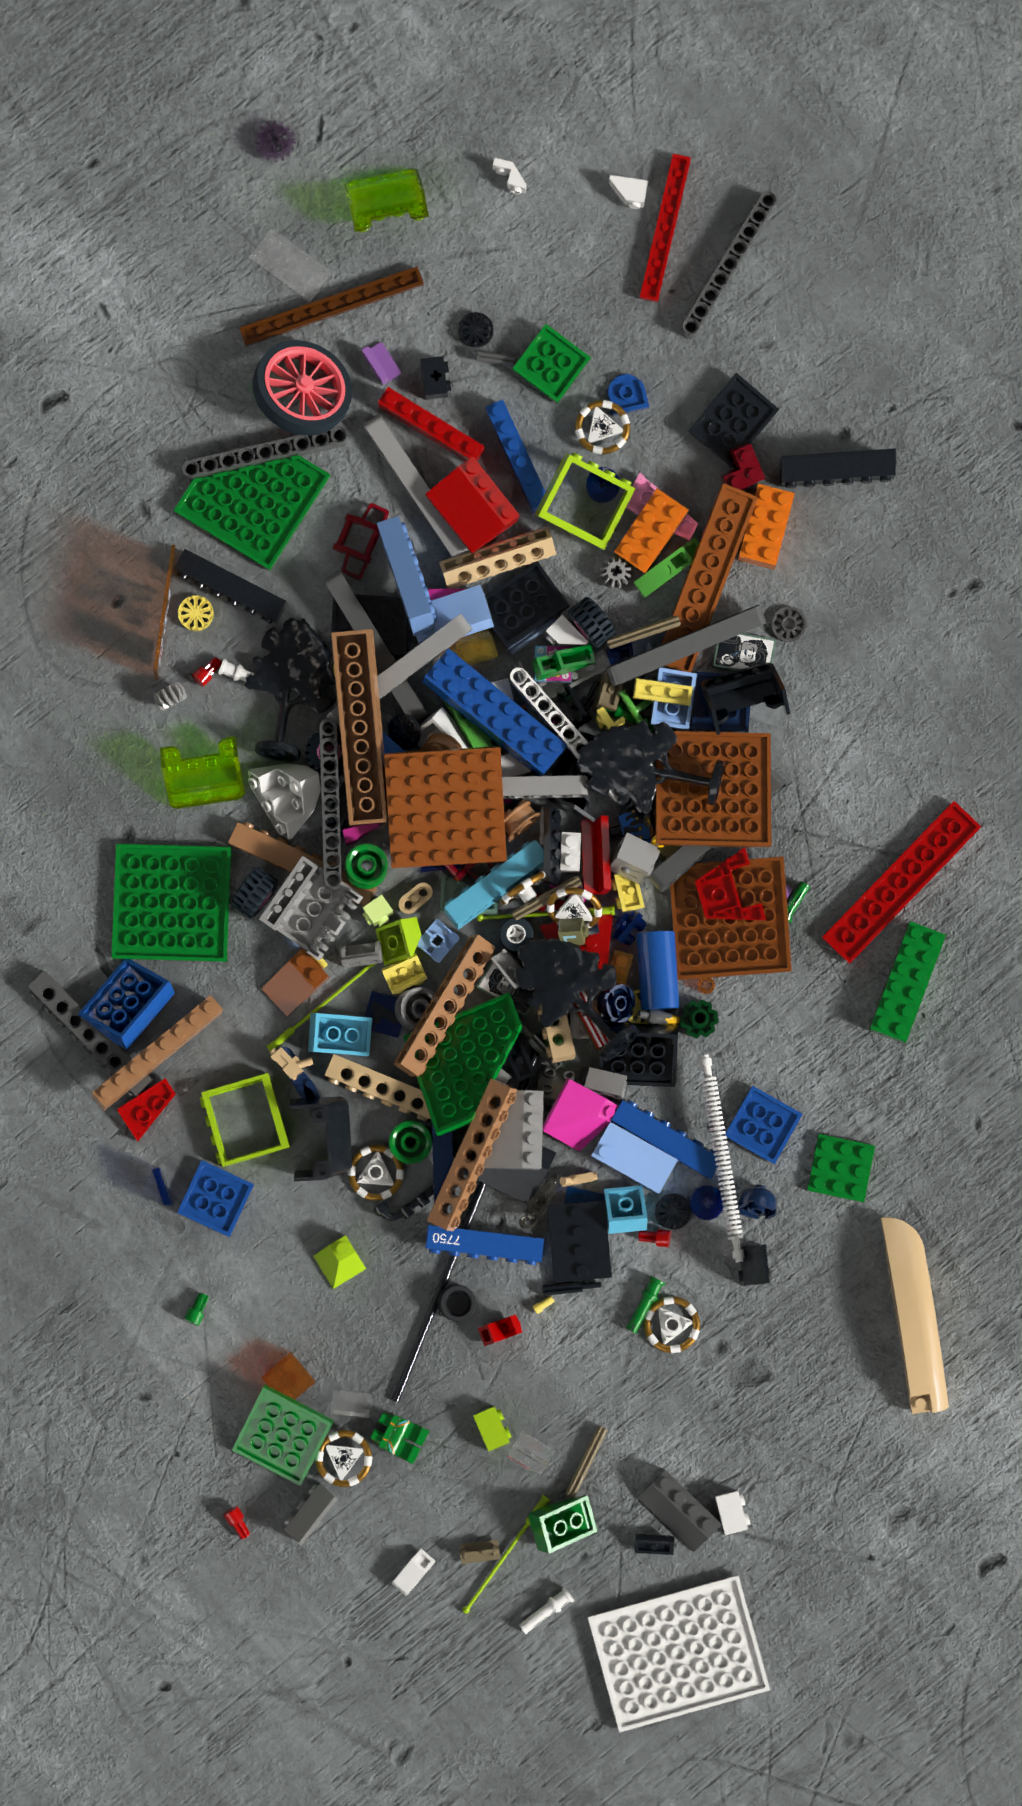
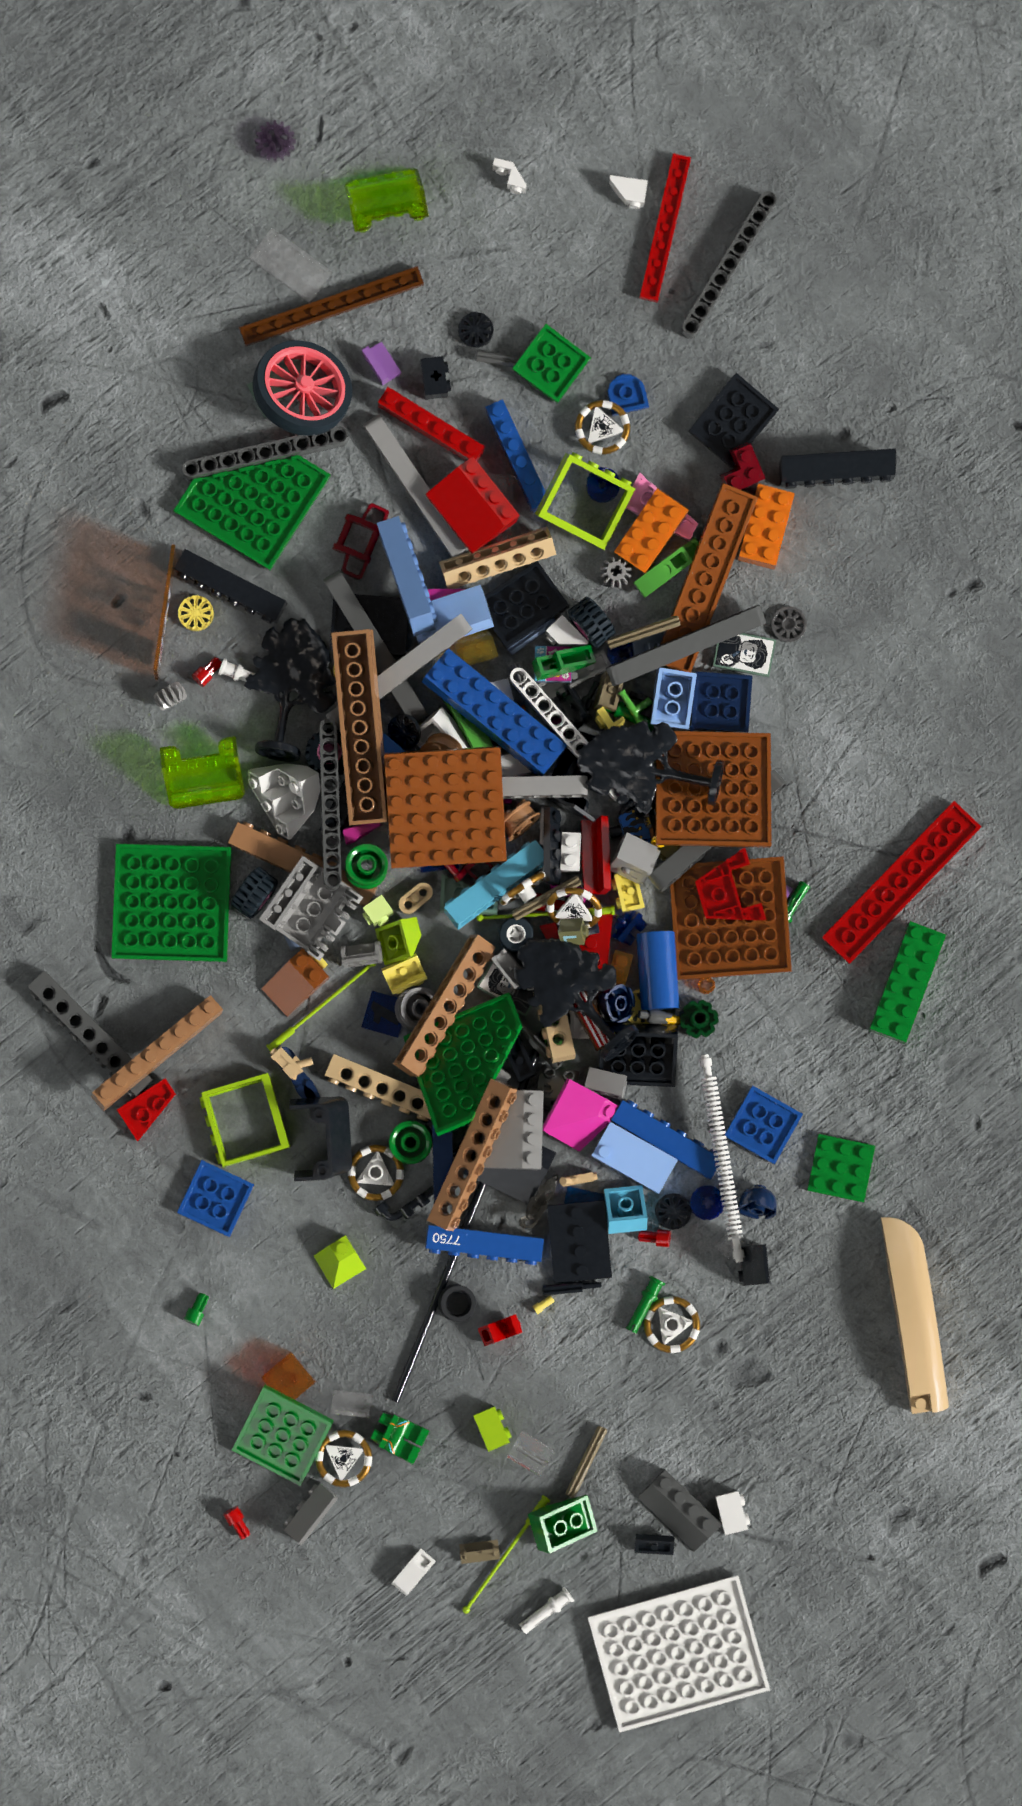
(127, 1003): blue slope -> none
(163, 1187): clear blue tile -> none
(339, 1034): medium azure slope -> none
(438, 928): light blue piece -> none
(662, 692): light yellow tile -> none
(742, 690): black windscreen -> none

